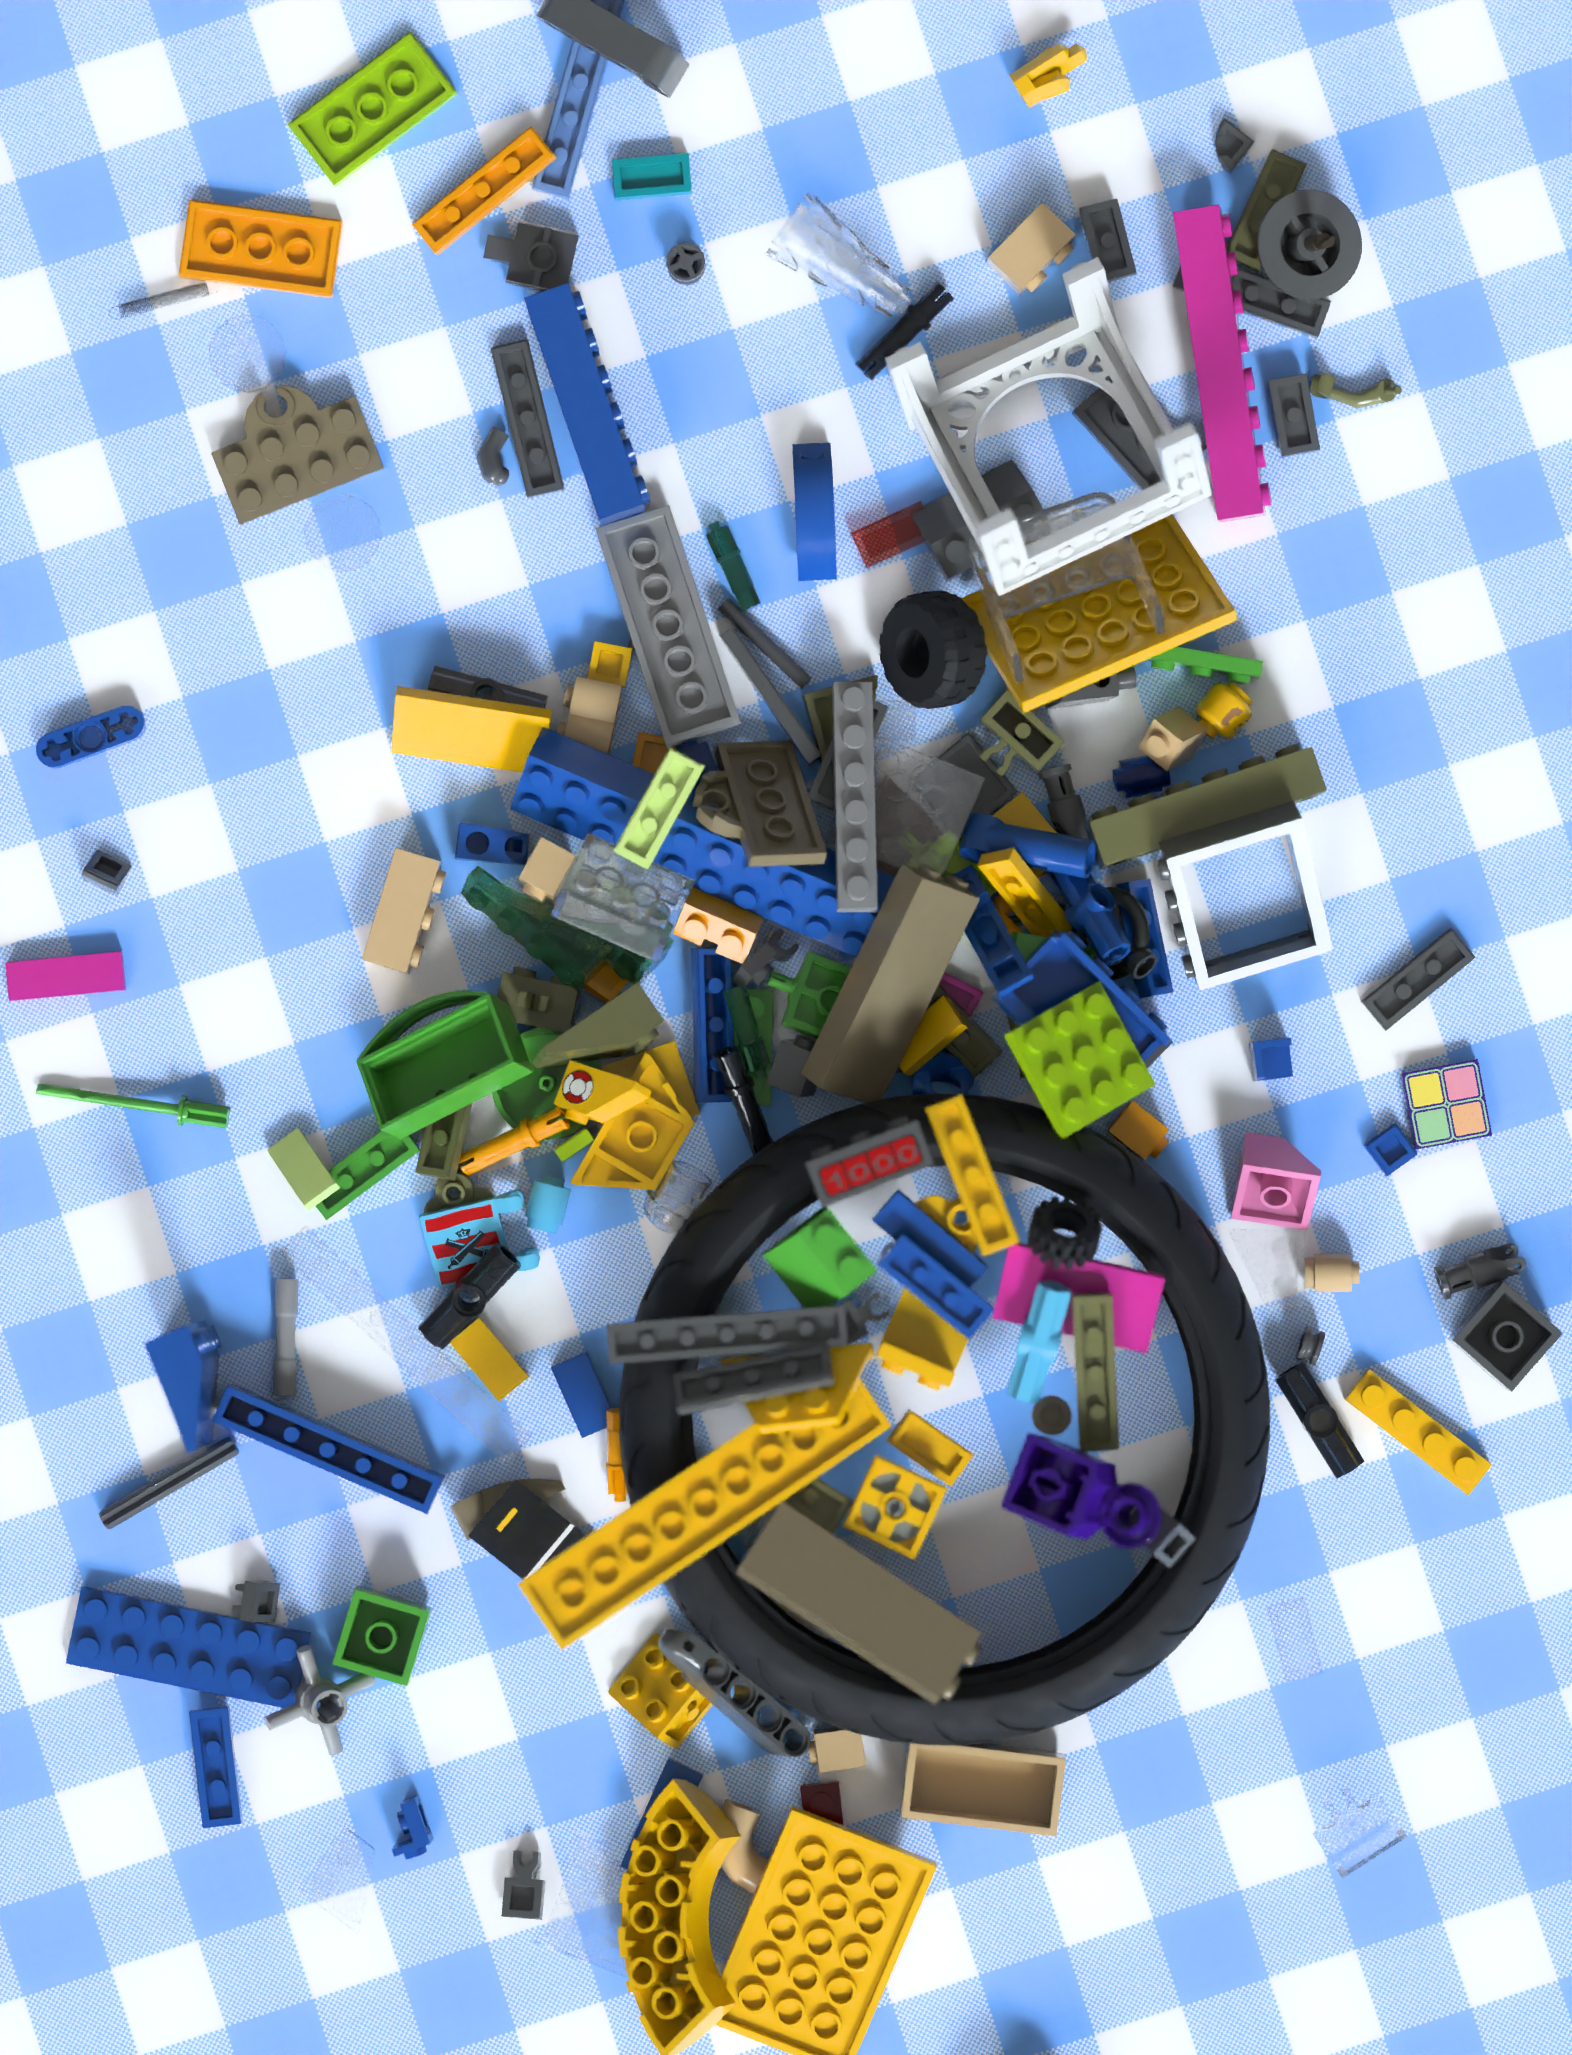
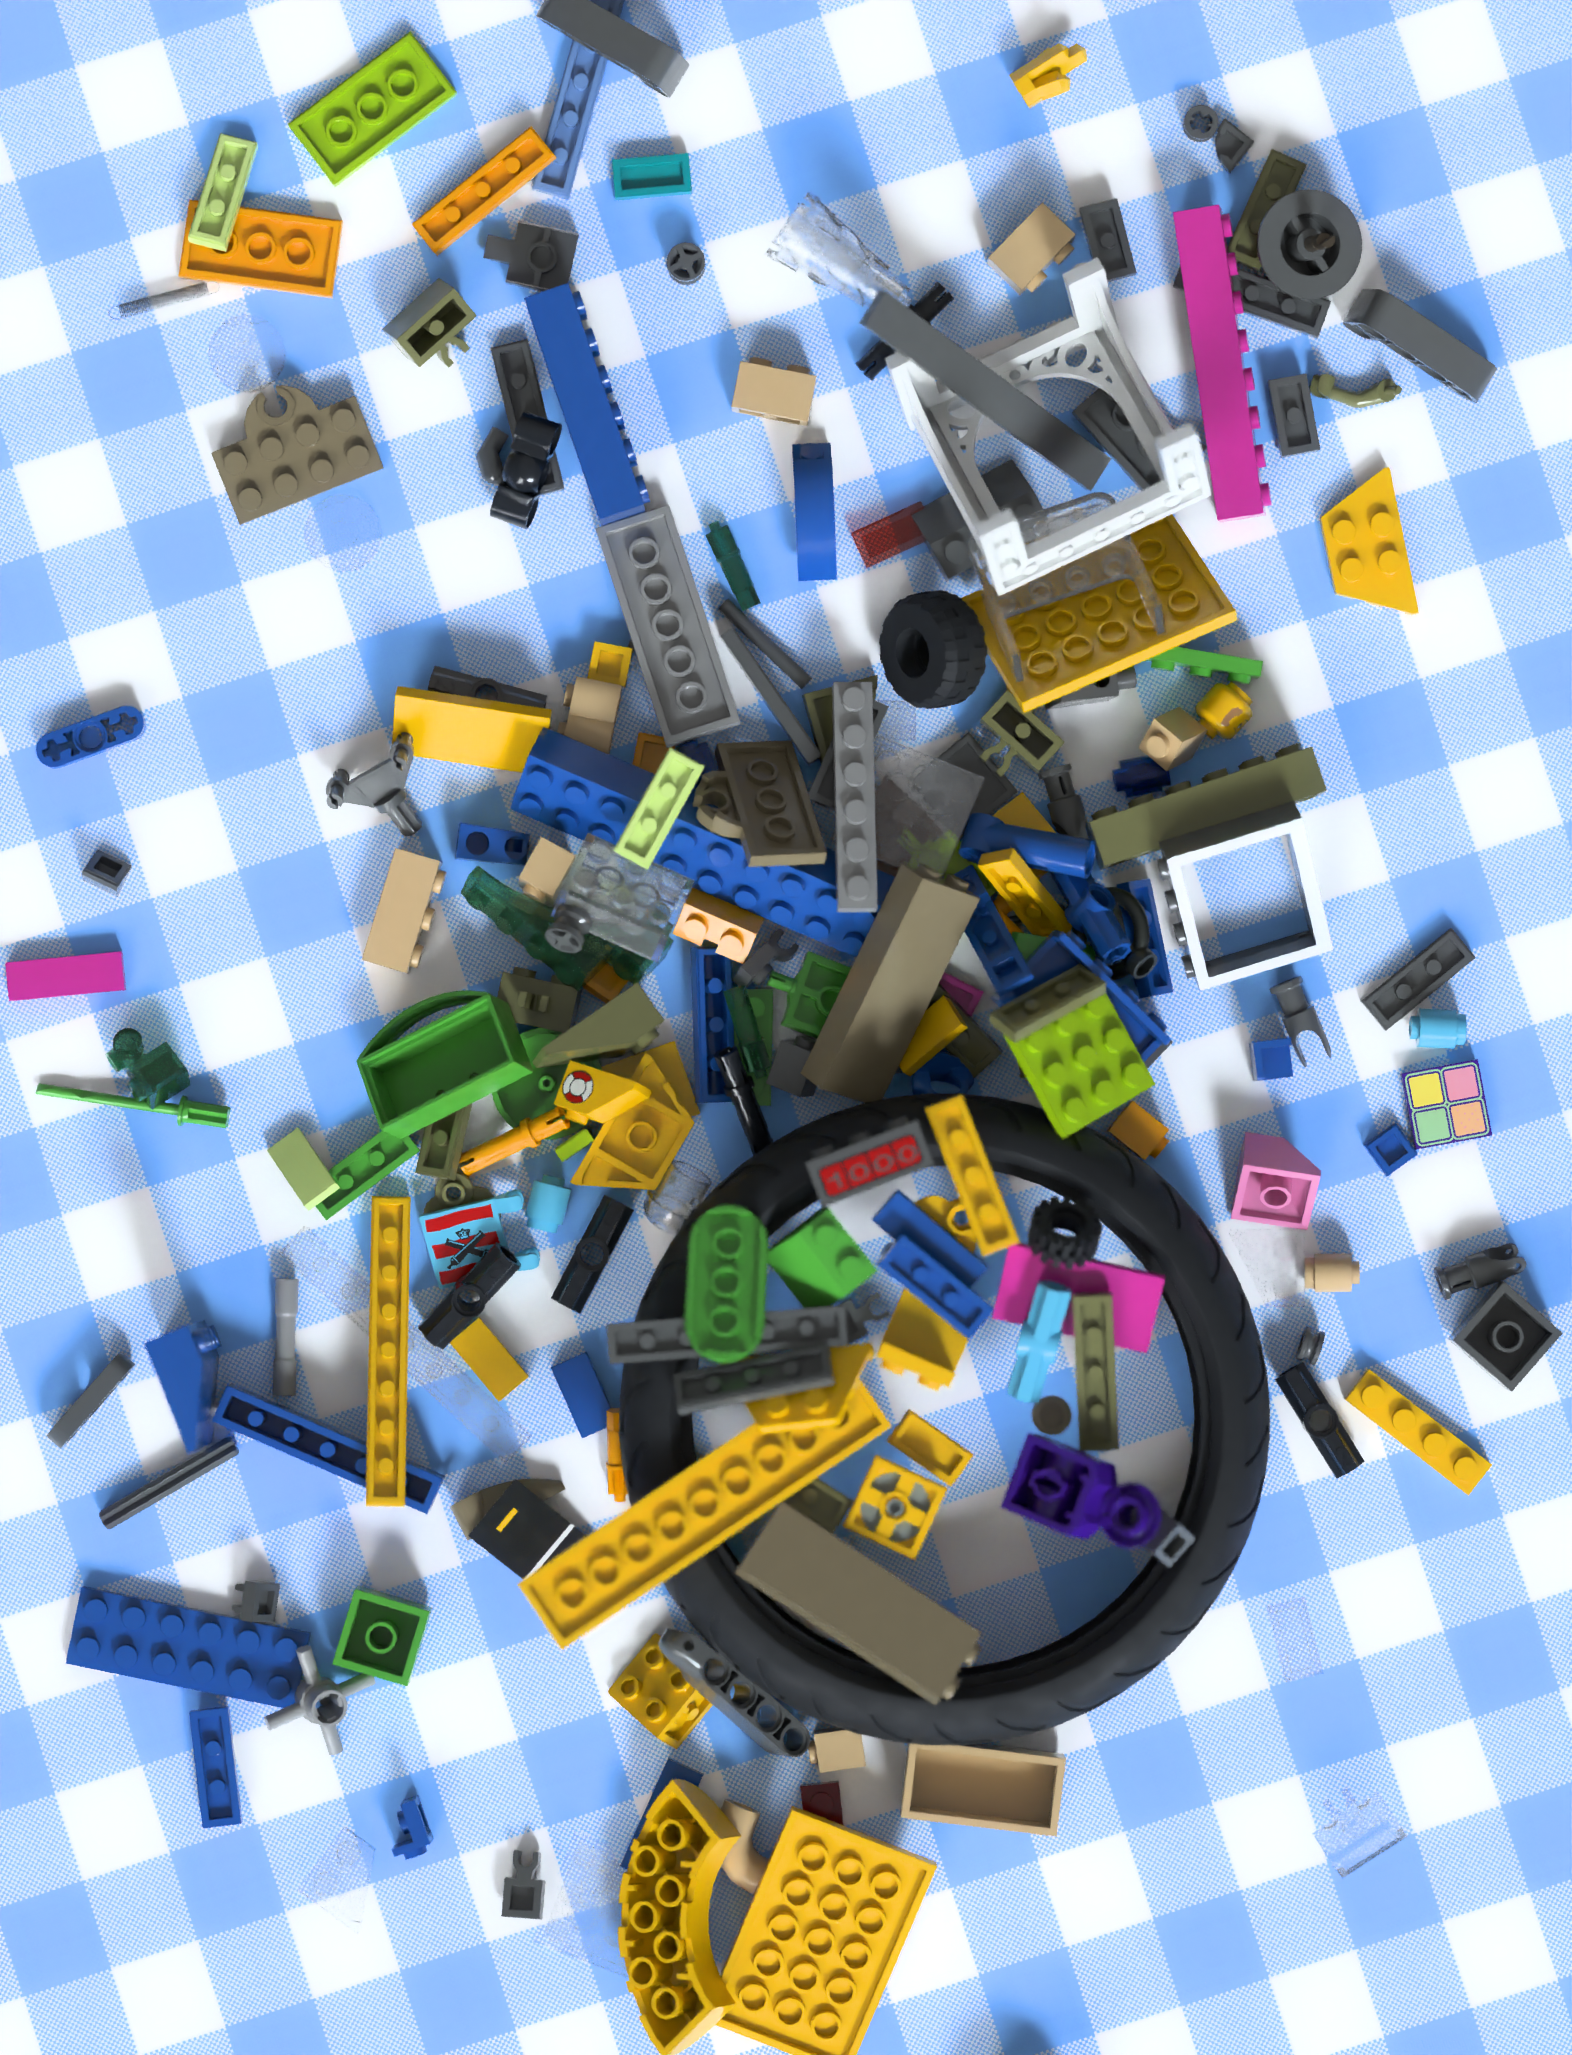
(90, 1400): none -> dark grey beam
(152, 1075): none -> clear green brick
(223, 192): none -> yellowish green tile
(380, 787): none -> axle
(388, 1351): none -> yellow tile
(430, 324): none -> olive brick
(525, 470): none -> black piece
(568, 928): none -> dark grey wheel
(581, 1277): none -> black piece
(726, 1283): none -> bright green tile
(774, 391): none -> tan brick
(984, 390): none -> dark grey tile
(1047, 1003): none -> olive tile
(1204, 112): none -> dark grey bush
(1298, 1014): none -> dark grey piece
(1369, 547): none -> yellow wing
(1387, 319): none -> dark grey beam
(1438, 1028): none -> medium azure brick

